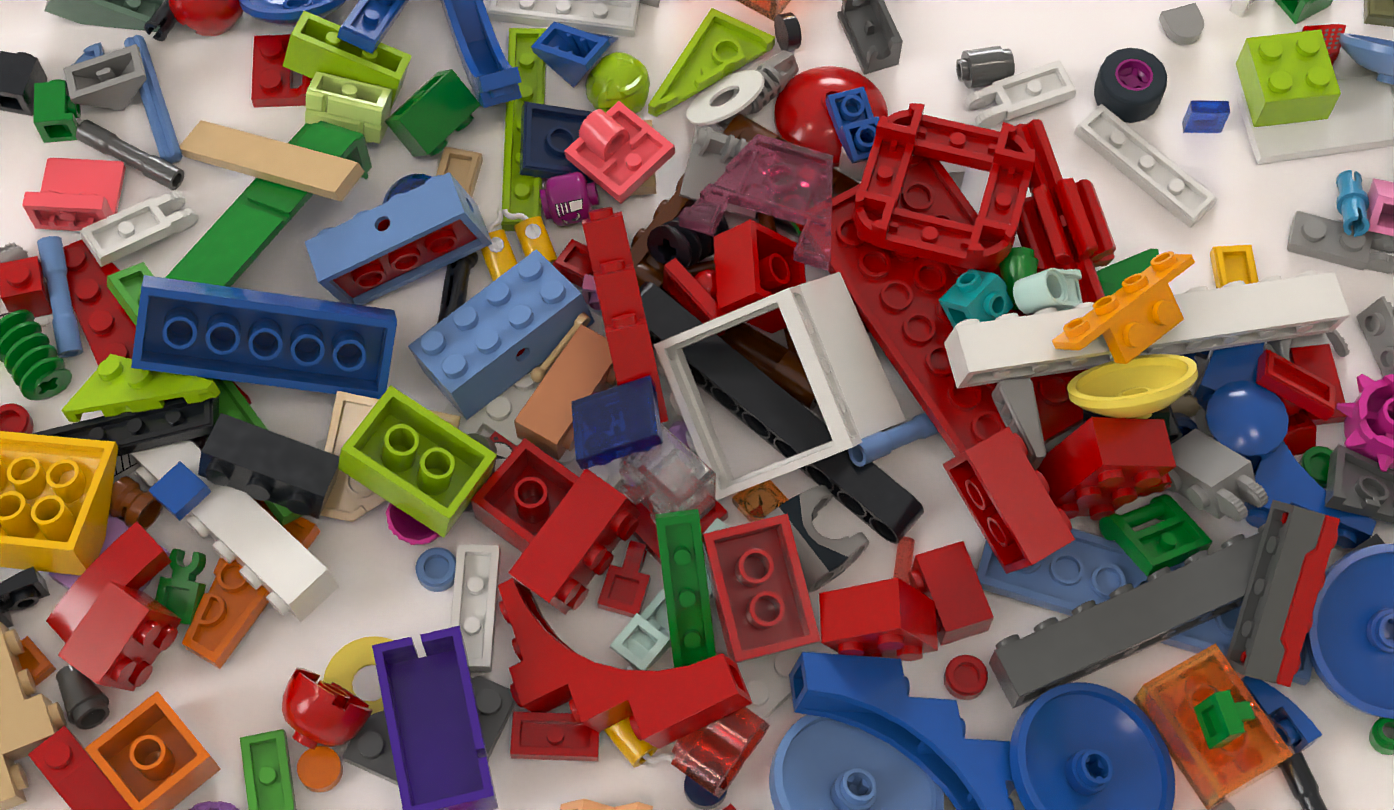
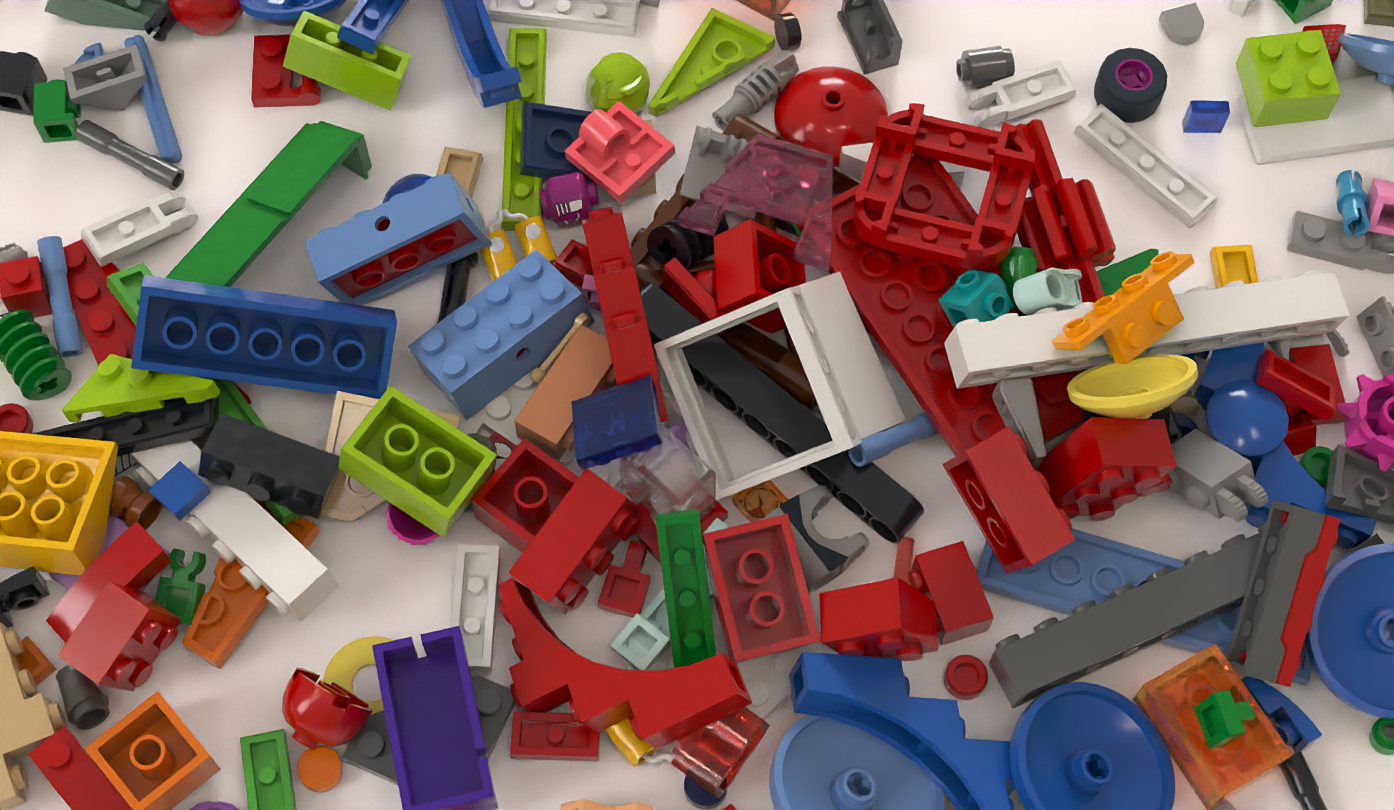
(75, 193): coral bracket -> none
(272, 160): tan tile -> none
(349, 105): yellowish green brick -> none
(433, 114): green brick -> none
(436, 569): medium blue tile -> none
(571, 50): blue slope -> none
(749, 84): white gear -> none
(853, 122): blue slope -> none
(1159, 544): green plate -> none

